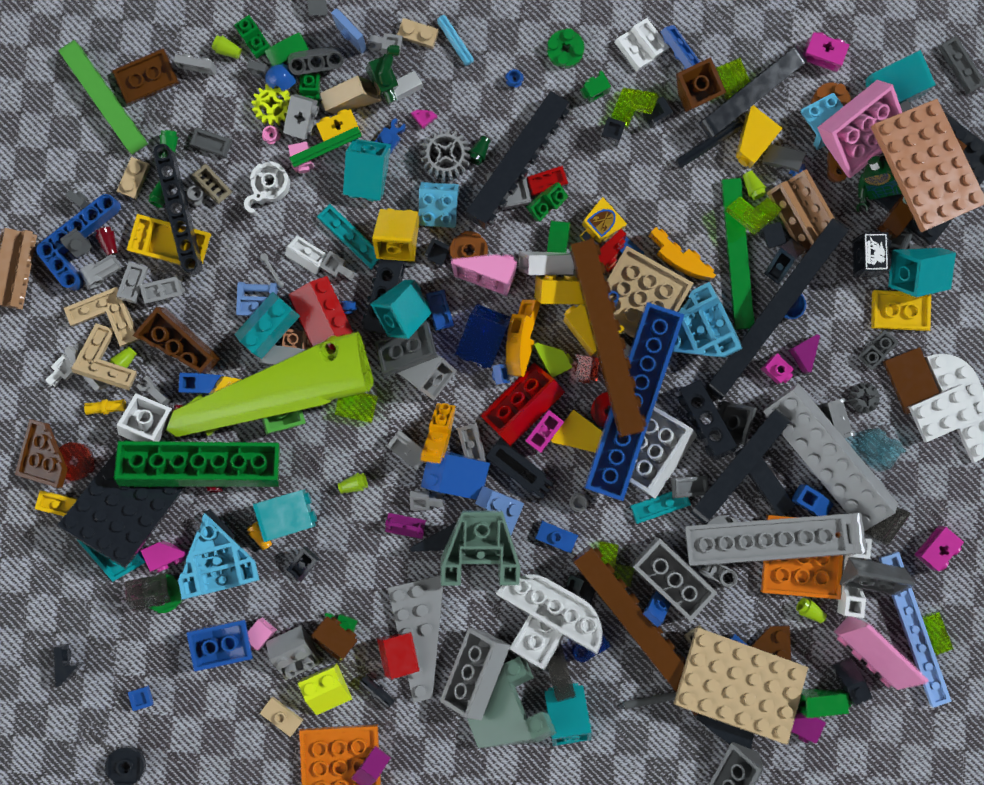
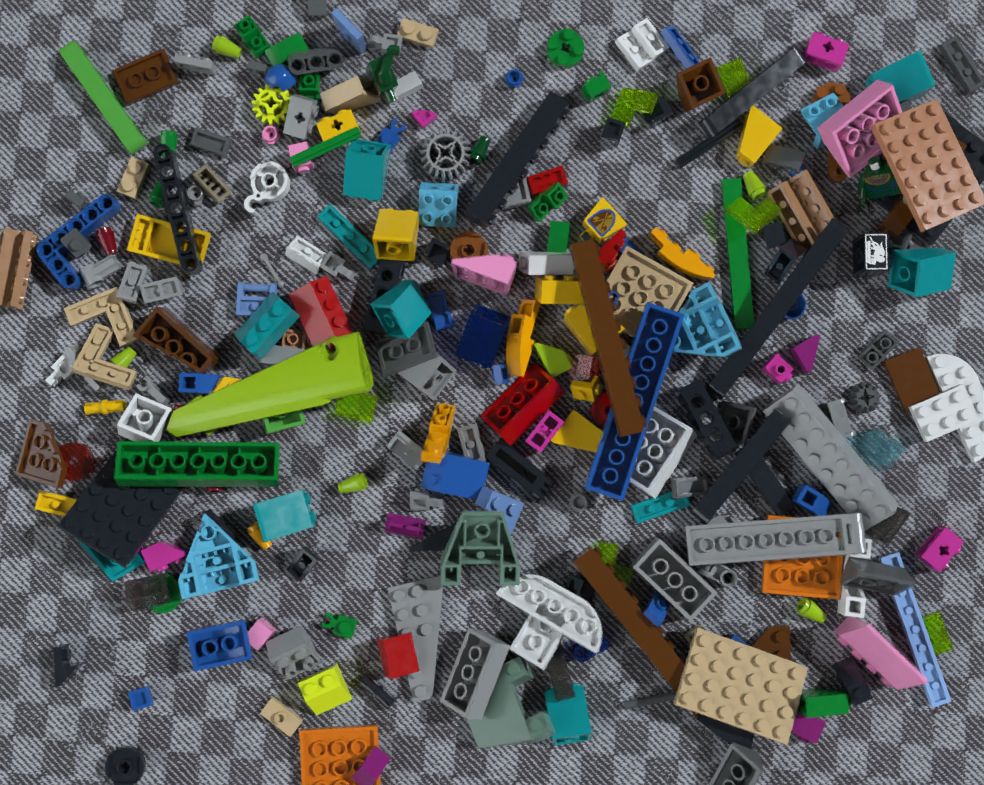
(334, 638): reddish brown slope -> none
(348, 306): blue plate -> none
(455, 40): medium azure axle -> none
(556, 536): blue plate -> none
(585, 390): none -> yellow bracket
(900, 311): yellow tile -> none

